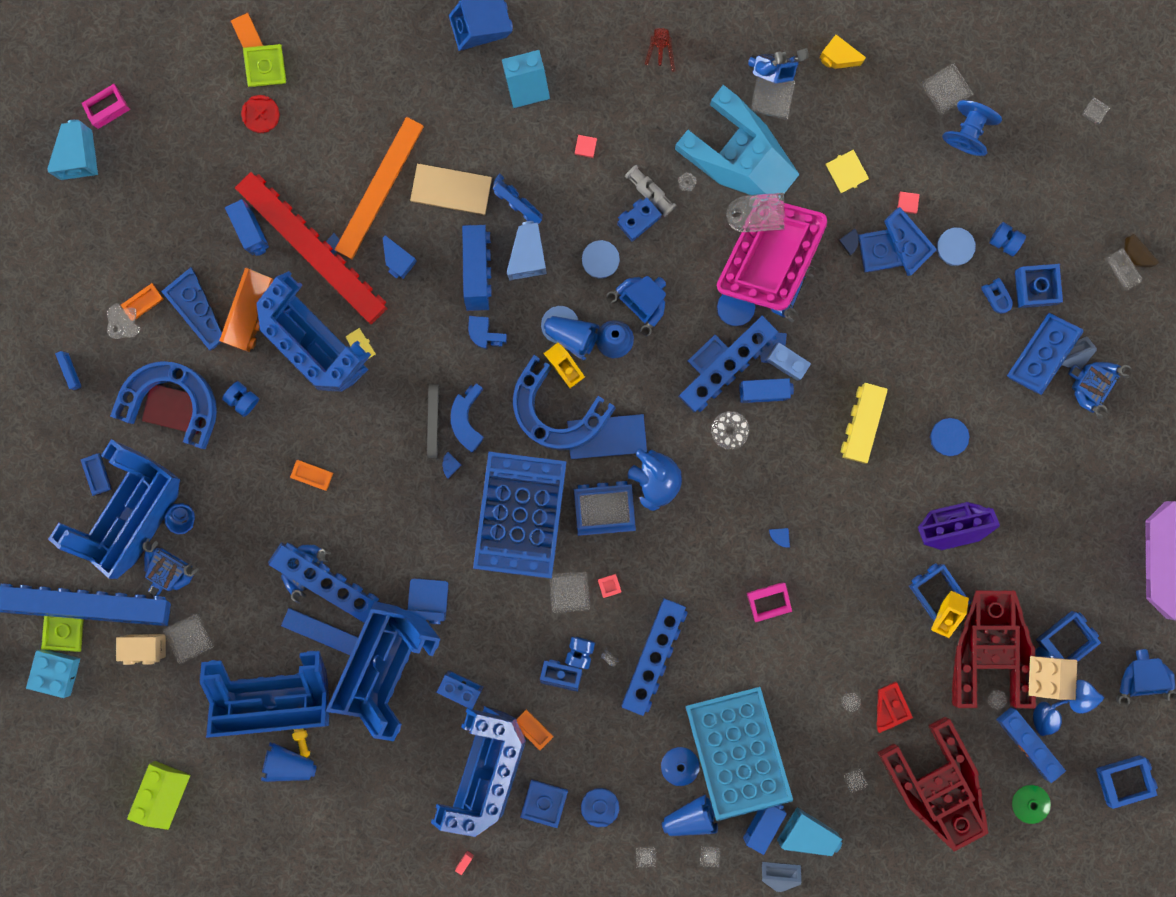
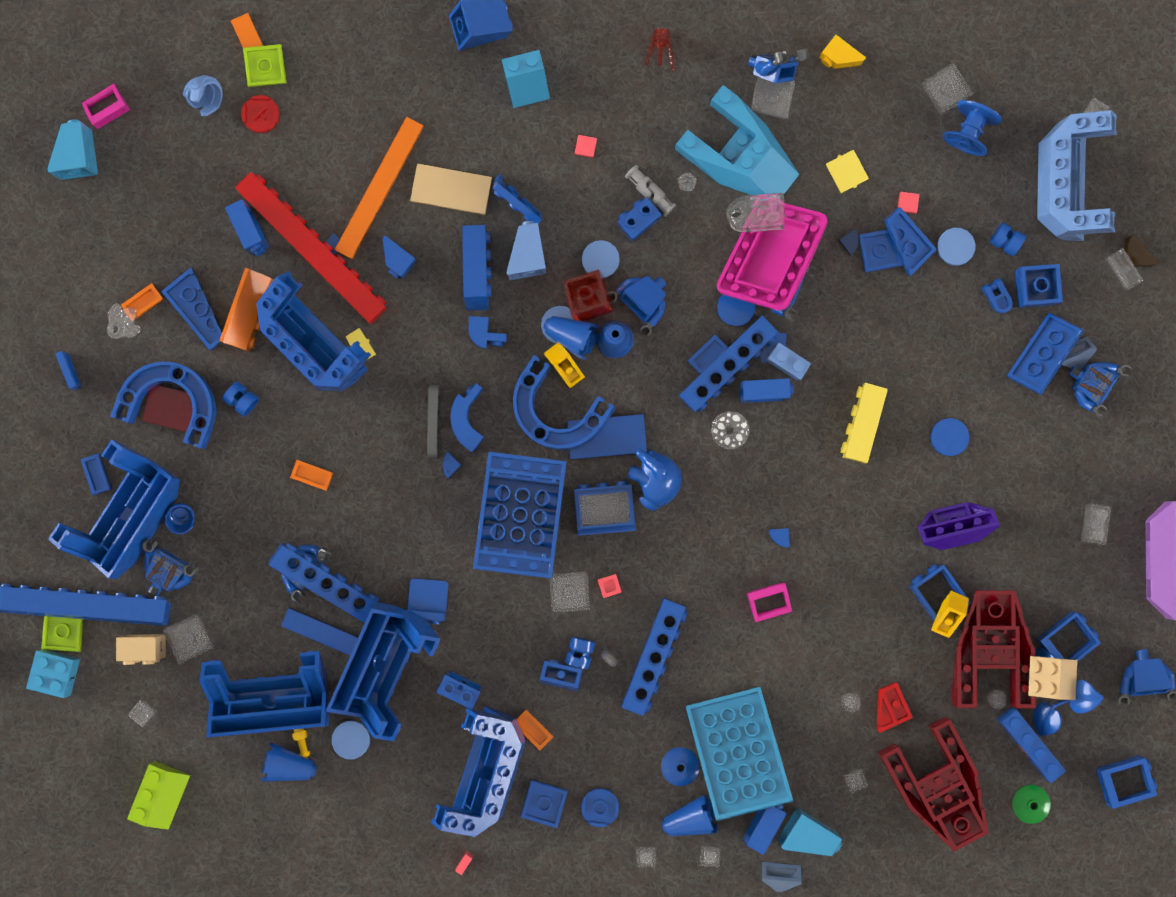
(142, 713): none -> clear plate
(205, 93): none -> medium blue helmet
(351, 739): none -> medium blue tile
(587, 296): none -> clear red brick
(1063, 177): none -> medium blue wedge
(1095, 524): none -> clear brick

